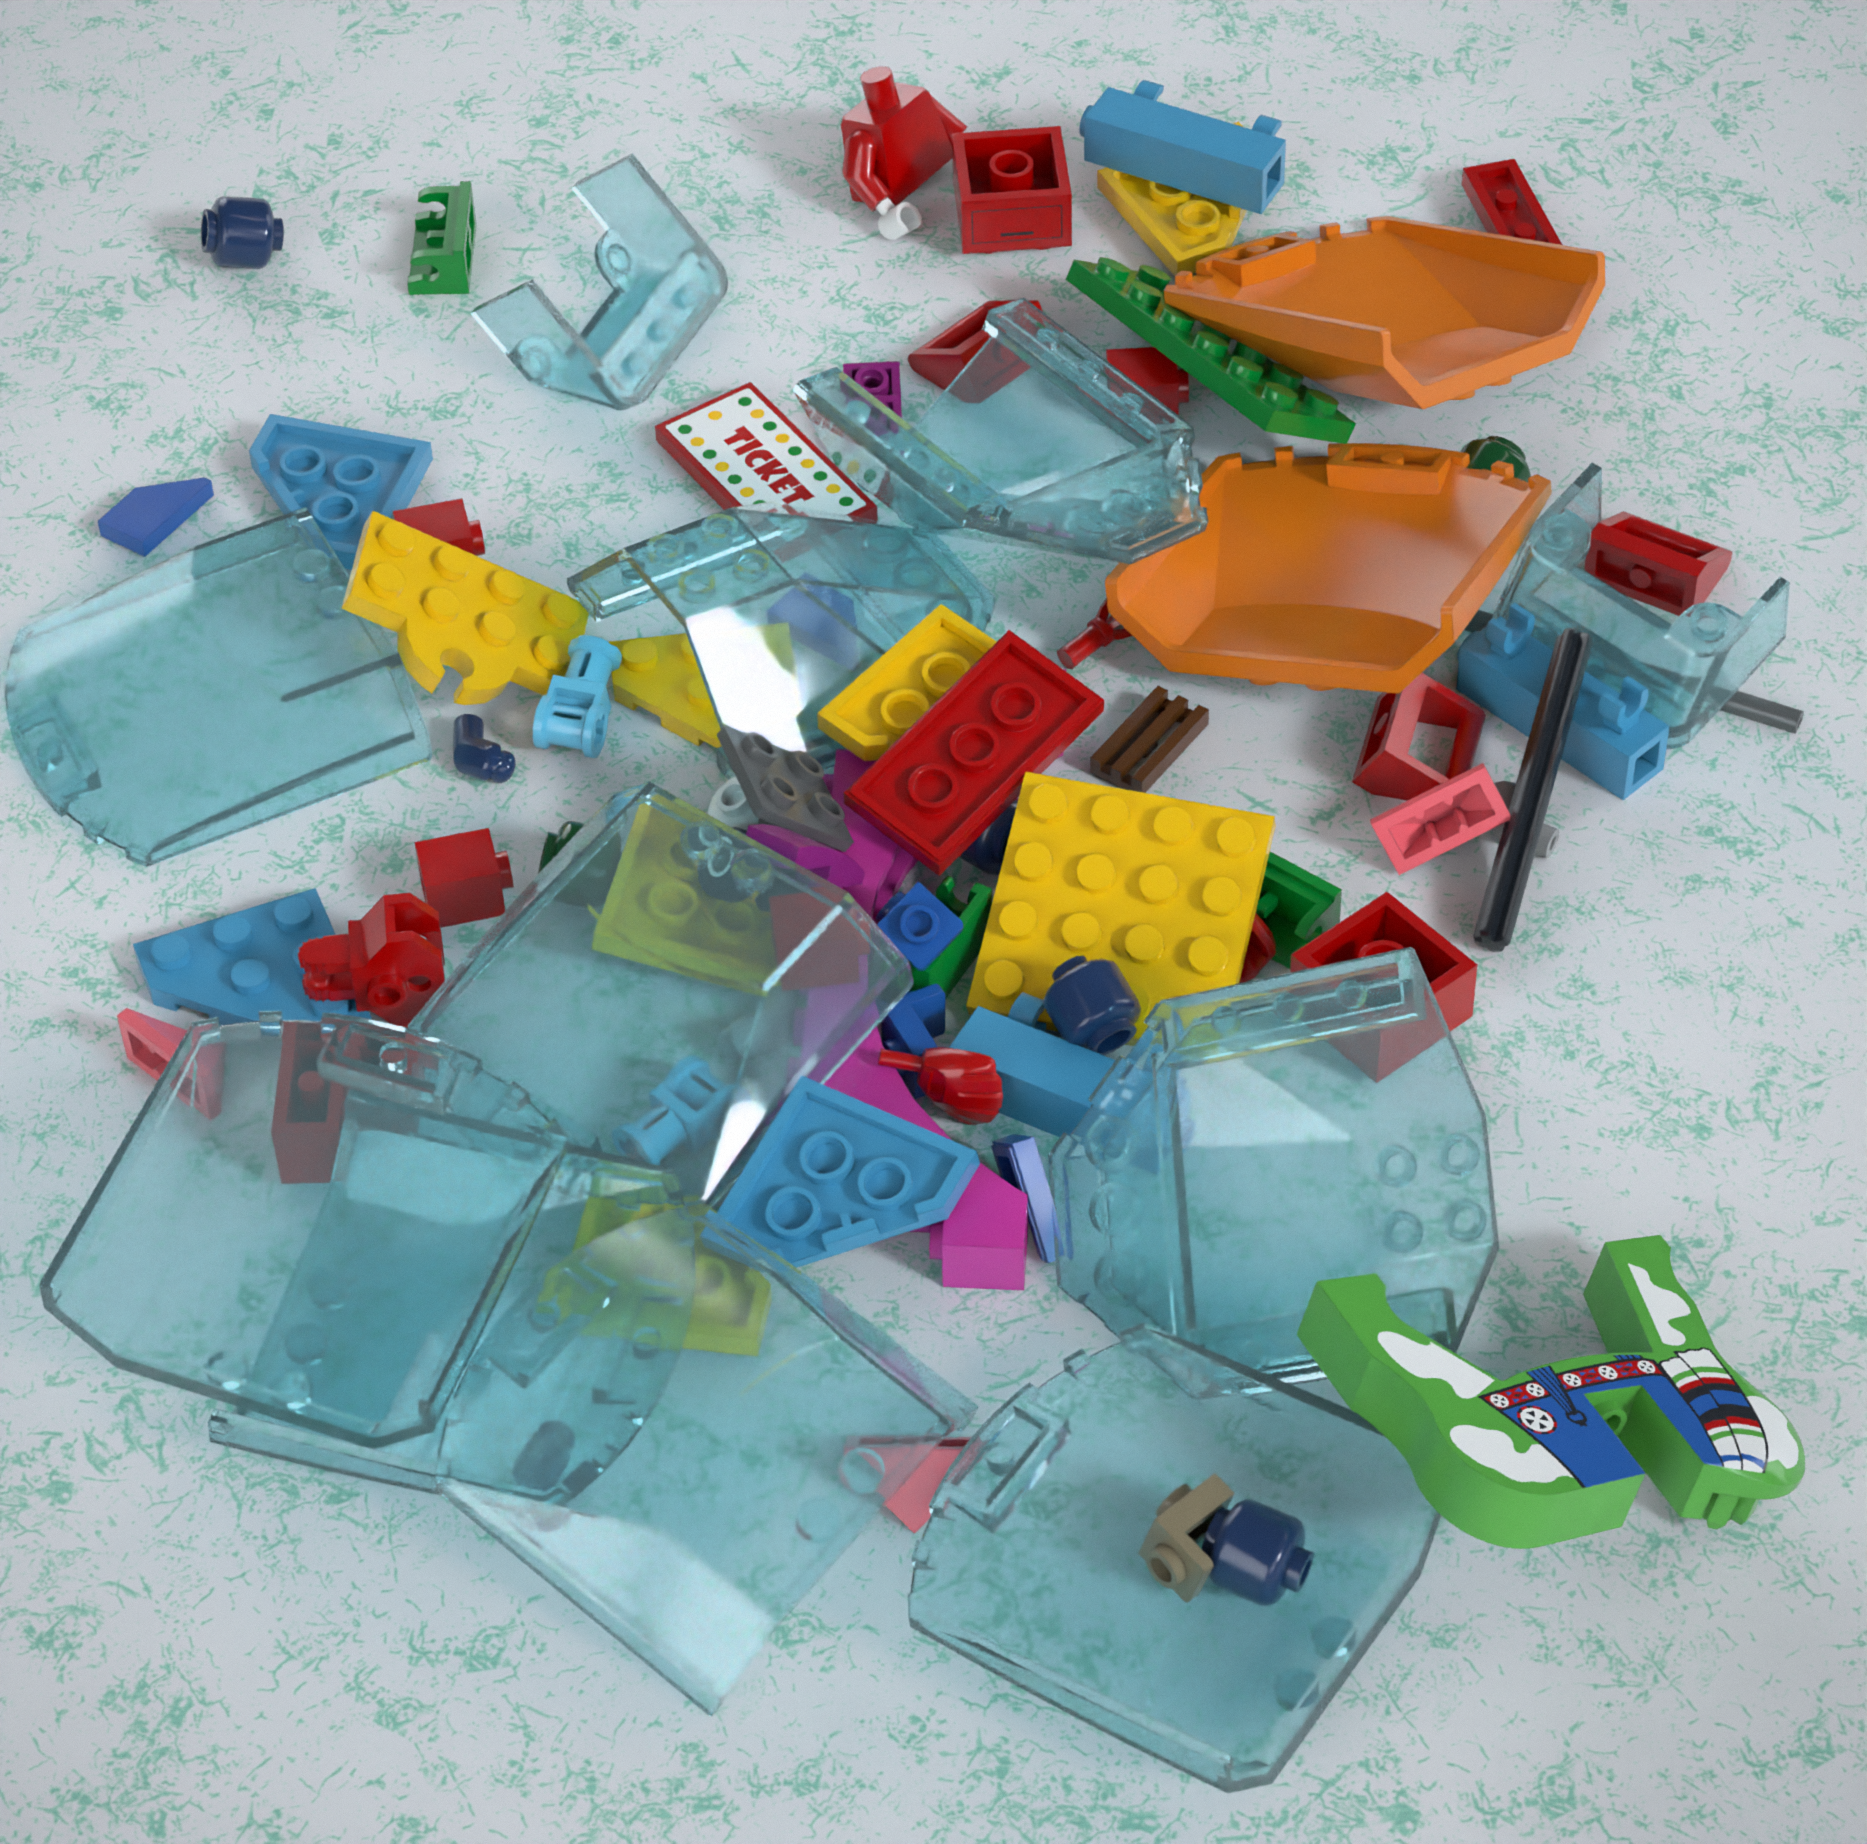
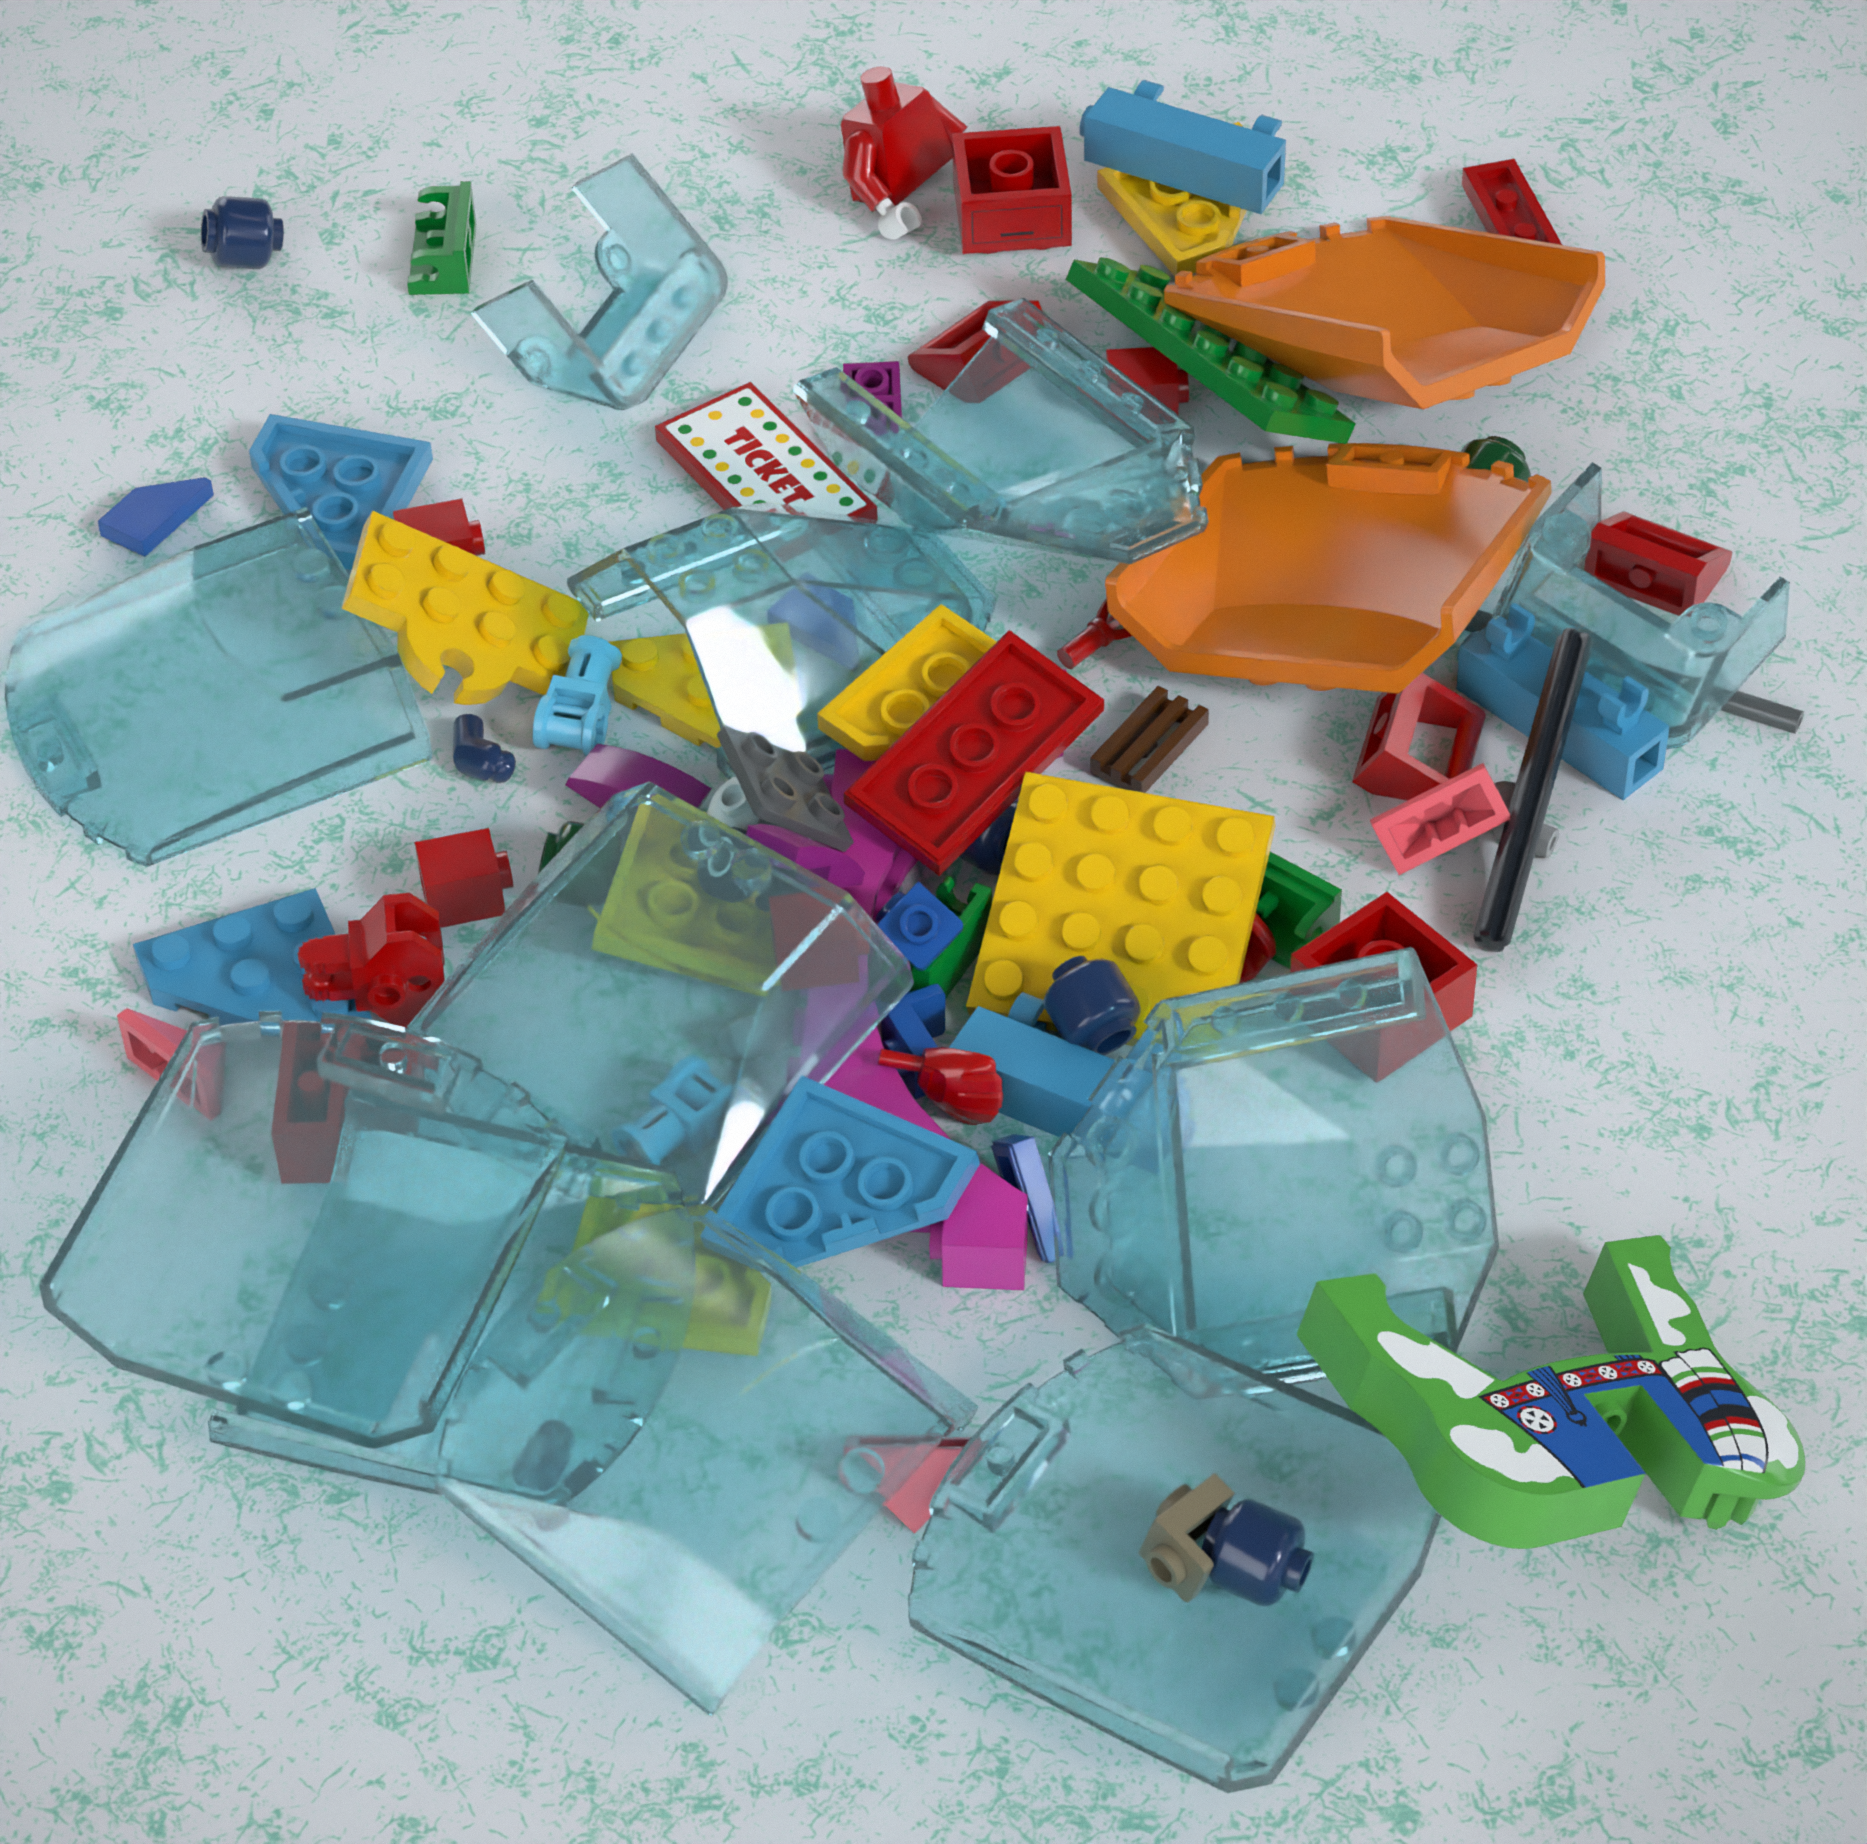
(616, 769): none -> magenta slope

